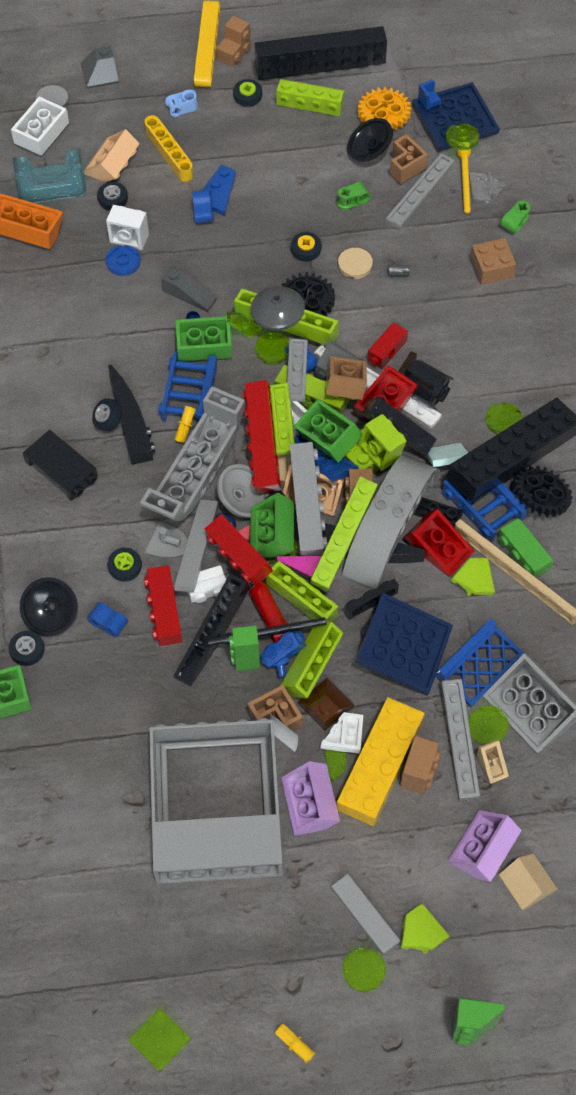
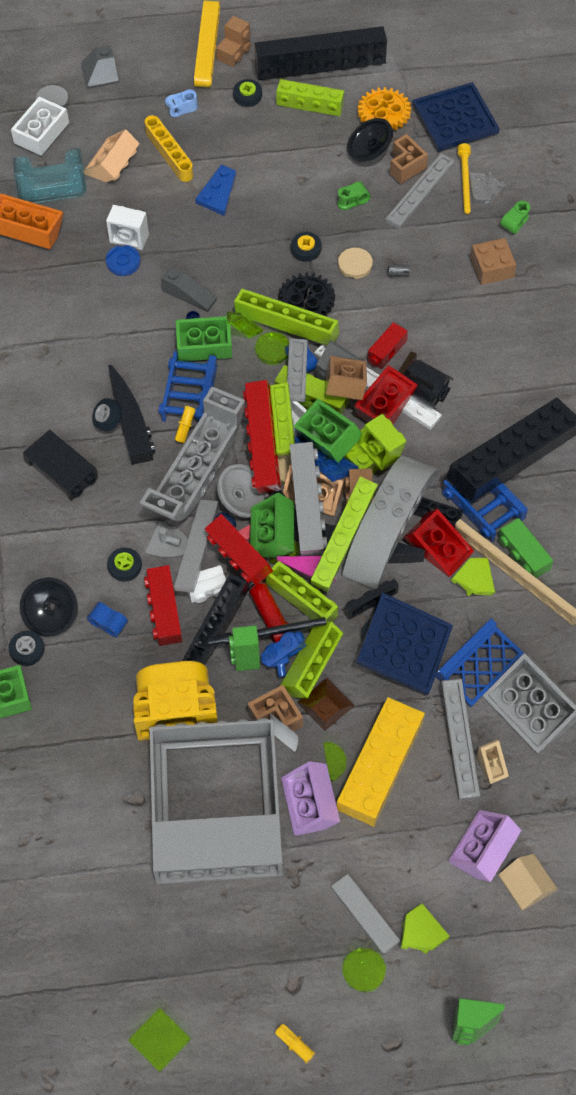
(112, 194): black wheel -> none
(173, 695): none -> yellow brick
(203, 206): blue axle -> none
(277, 308): dark grey dish -> none
(346, 734): white wing -> none
(417, 438): black brick -> none
(421, 765): medium nougat brick -> none
(427, 95): blue panel -> none
(445, 454): light aqua tile -> none
(462, 136): clear neon green tile -> none
(488, 724): clear neon green tile -> none
(502, 416): clear neon green tile -> none
(542, 491): black gear -> none

